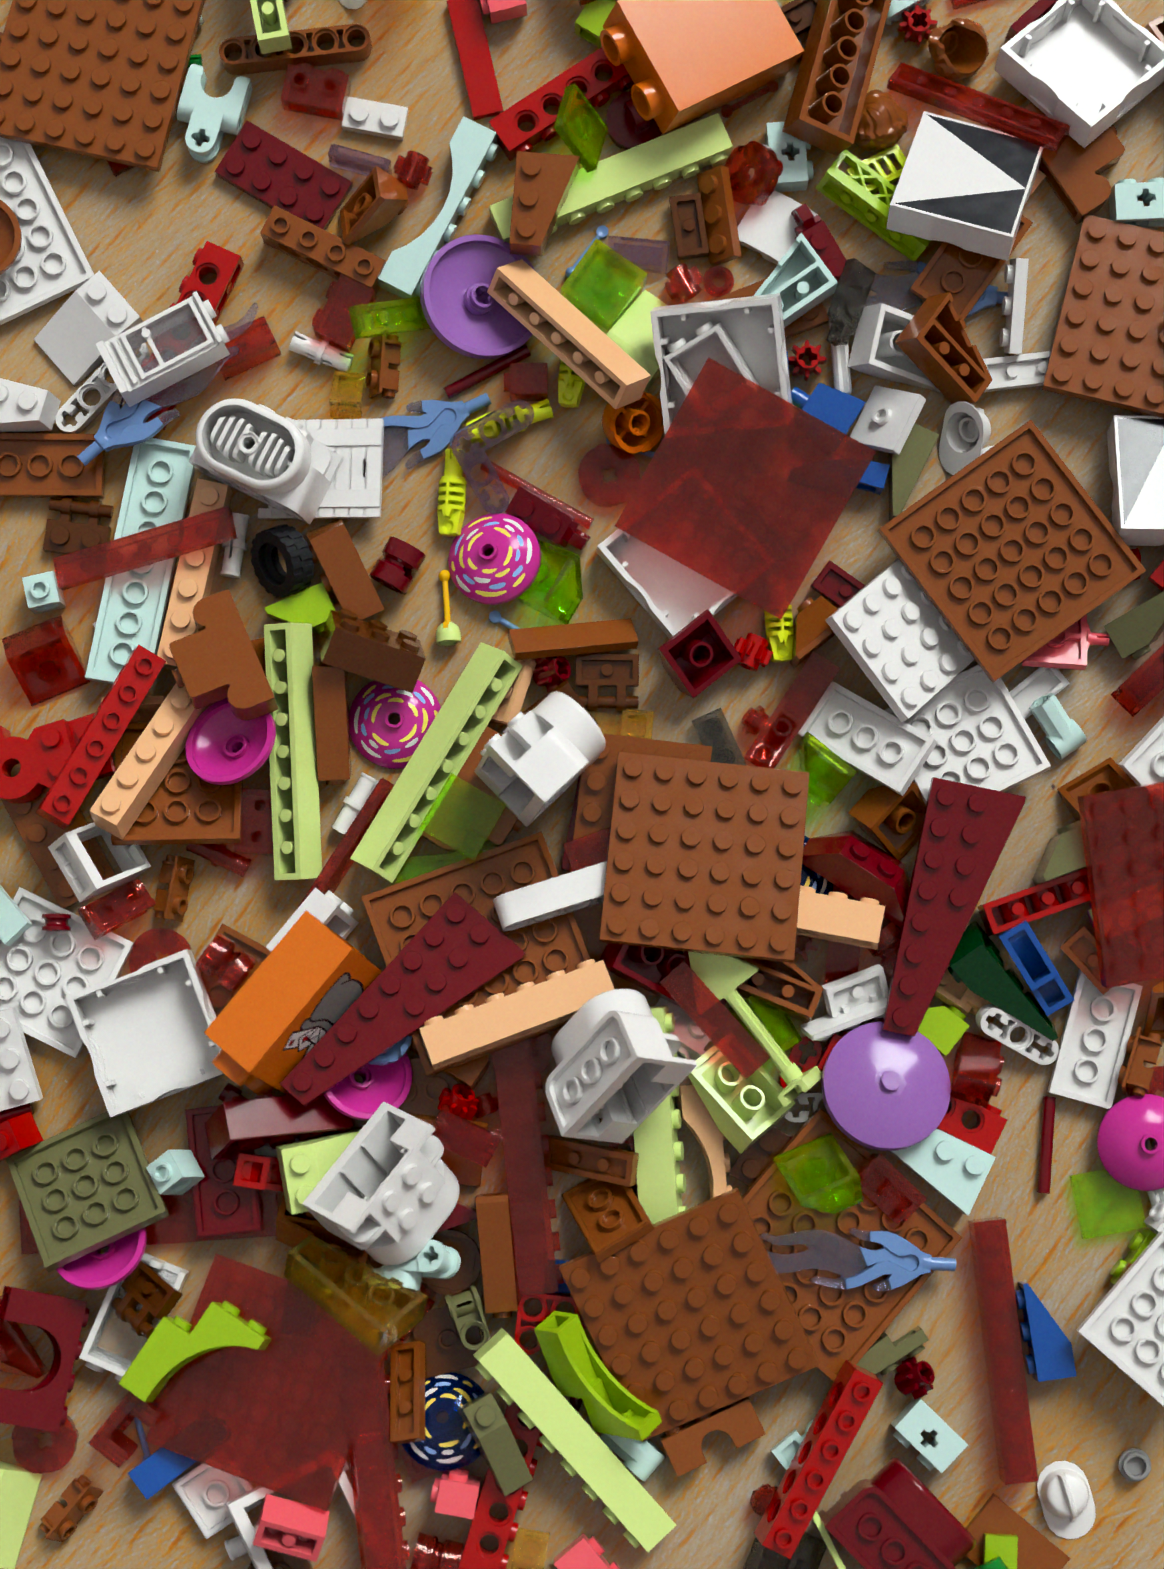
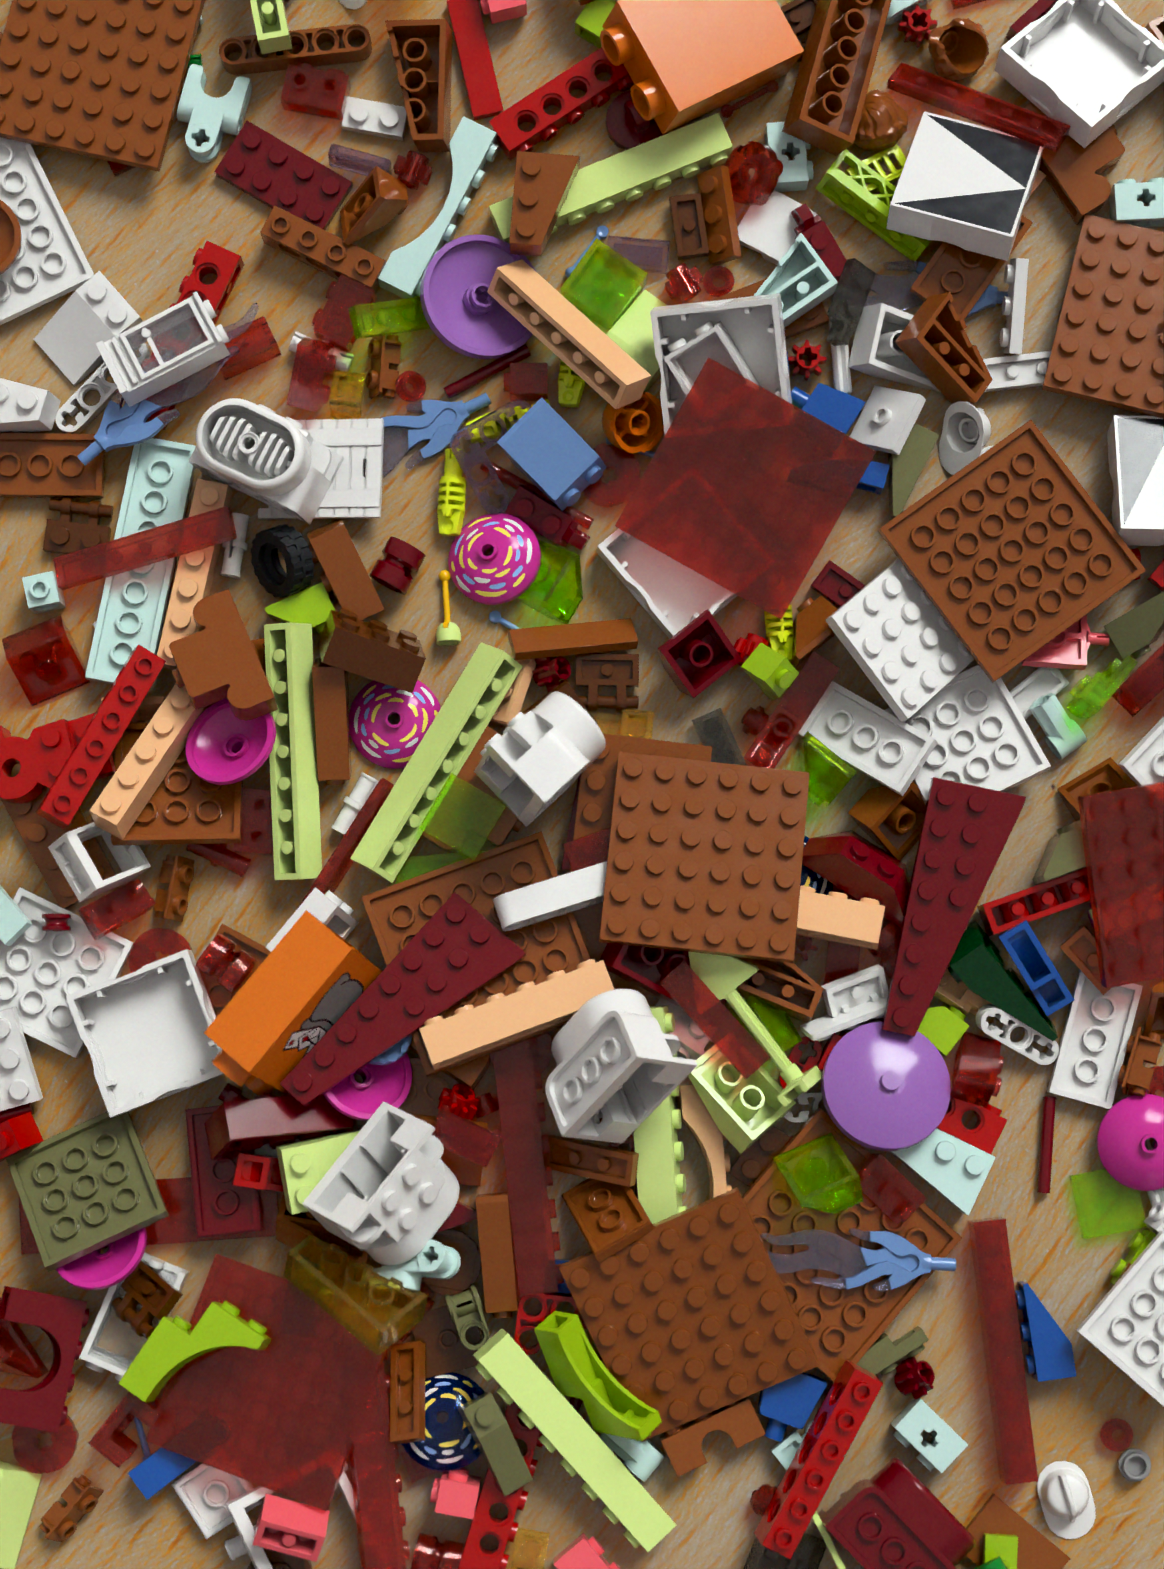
(175, 1172): light aqua brick -> none
(310, 374): none -> clear red brick
(416, 381): none -> clear red plate
(424, 74): none -> dark orange wedge
(552, 454): none -> medium blue slope
(580, 127): clear neon green plate -> none
(770, 671): none -> lime slope
(790, 1403): none -> blue torso
(1094, 691): none -> clear neon green plate
(1106, 1434): none -> clear red plate

